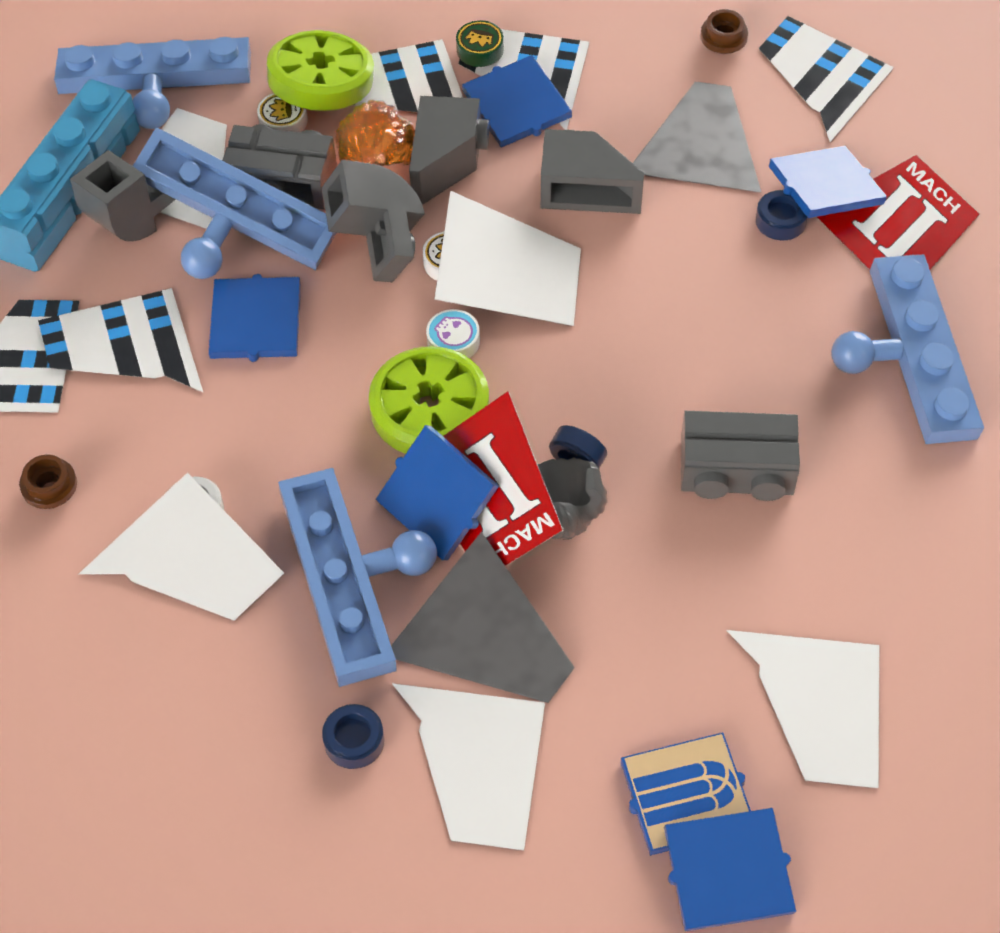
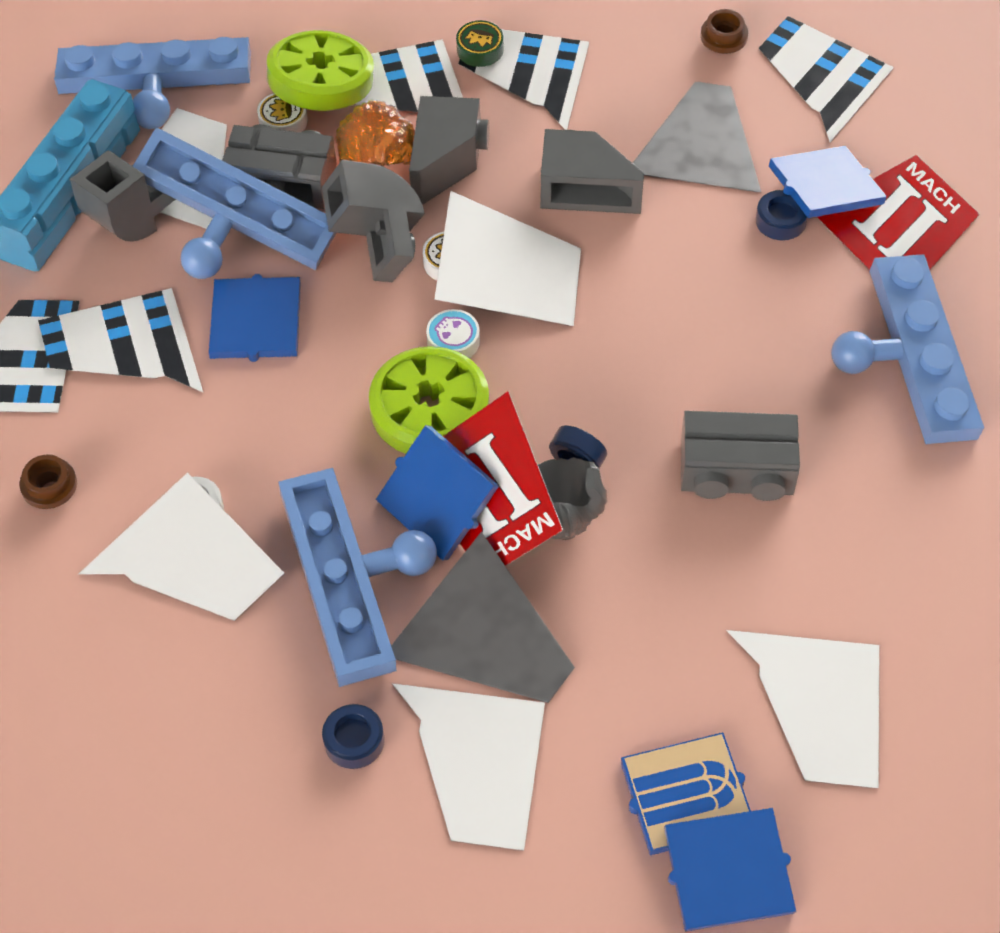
(517, 100): blue piece -> none

